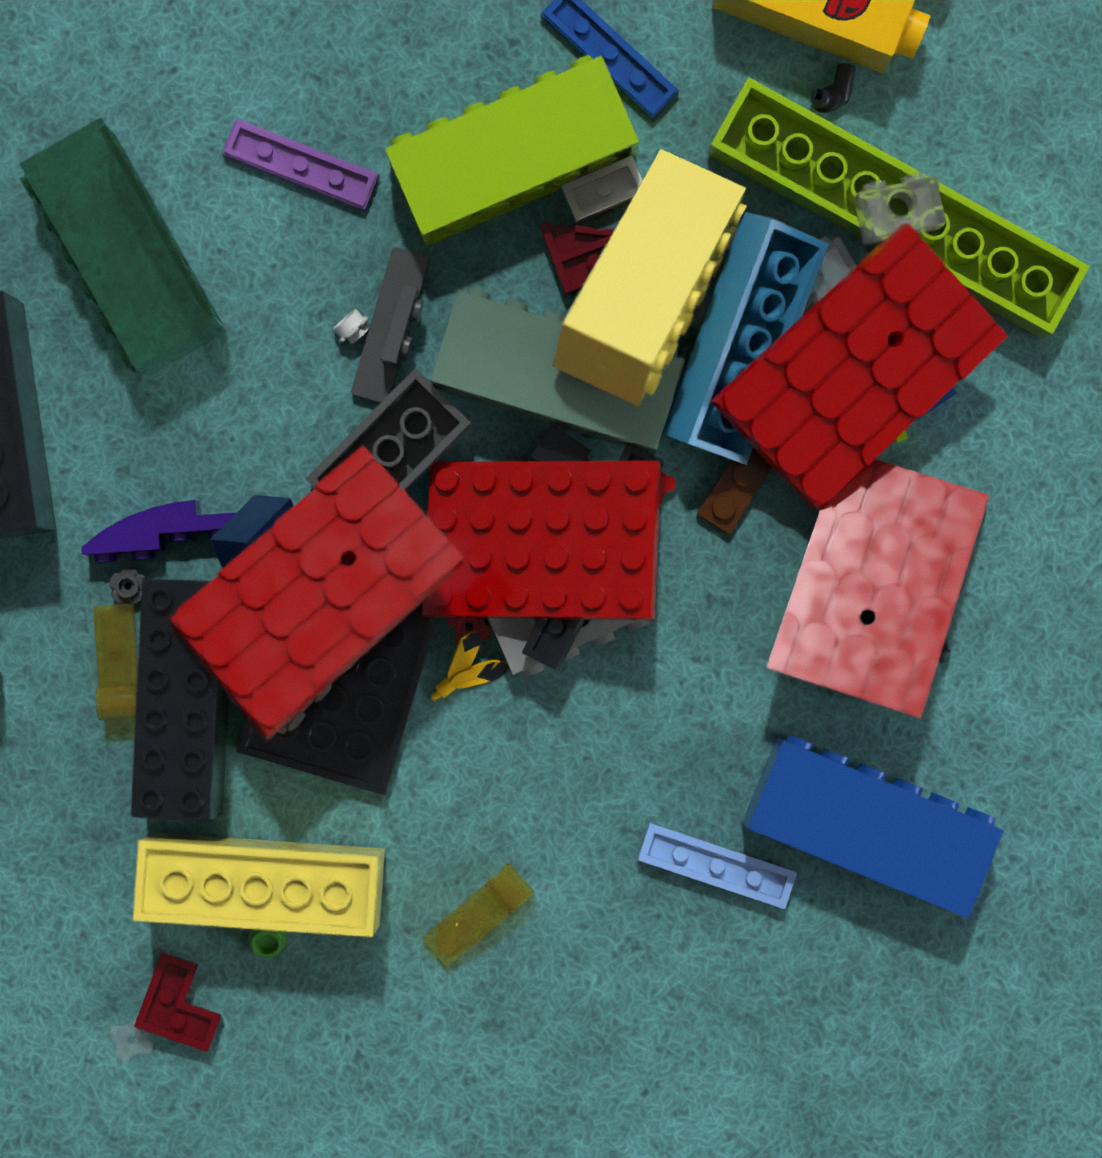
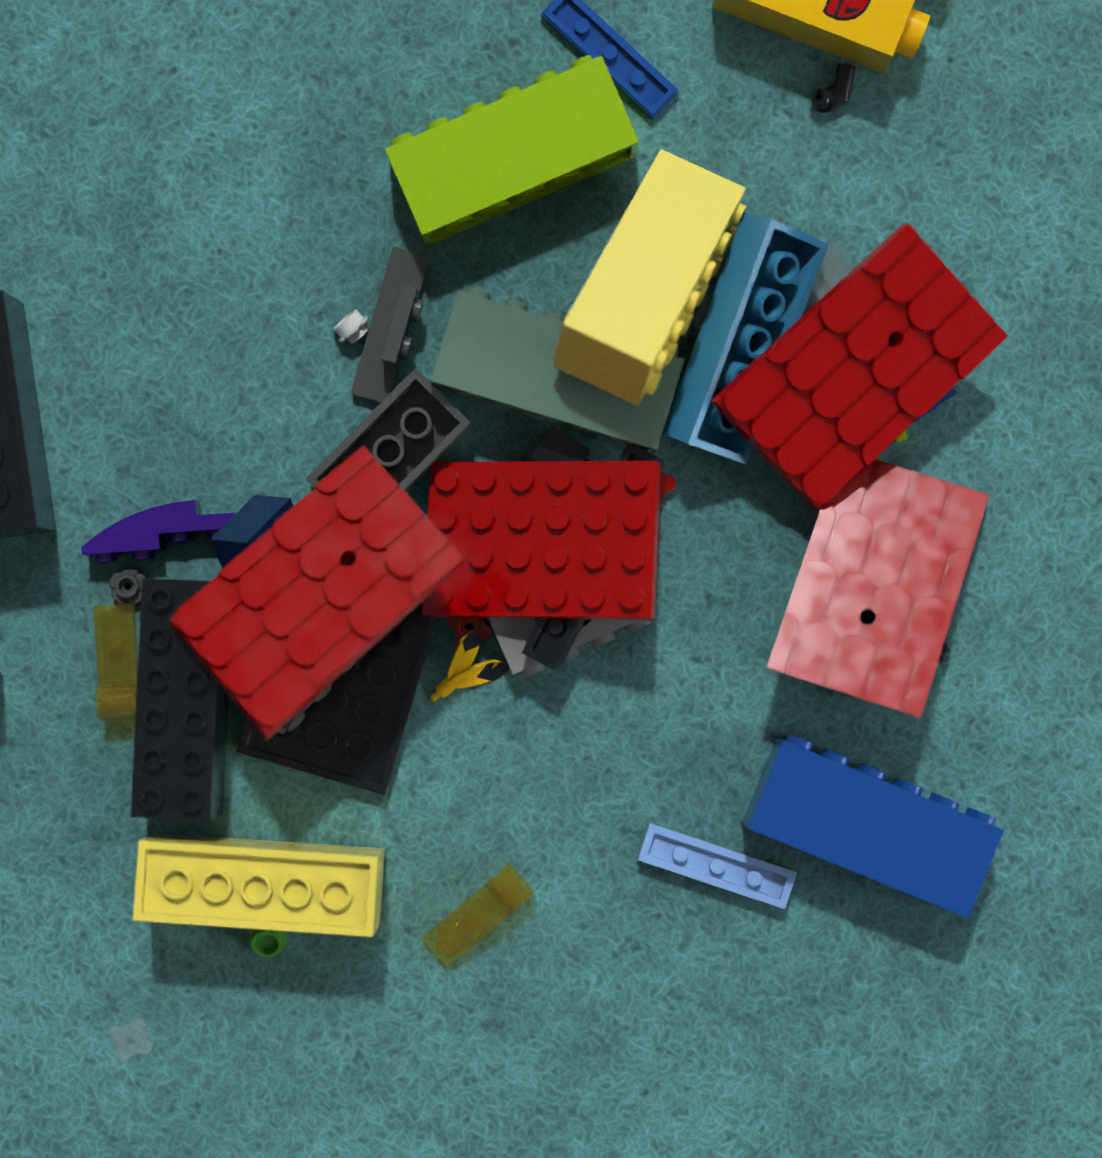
(121, 248): clear green brick -> none
(165, 1007): dark red plate -> none
(300, 164): medium lavender tile -> none
(574, 252): dark red wing -> none
(602, 189): white plate -> none
(734, 492): reddish brown plate -> none
(828, 166): lime brick -> none
(919, 193): clear brick -> none

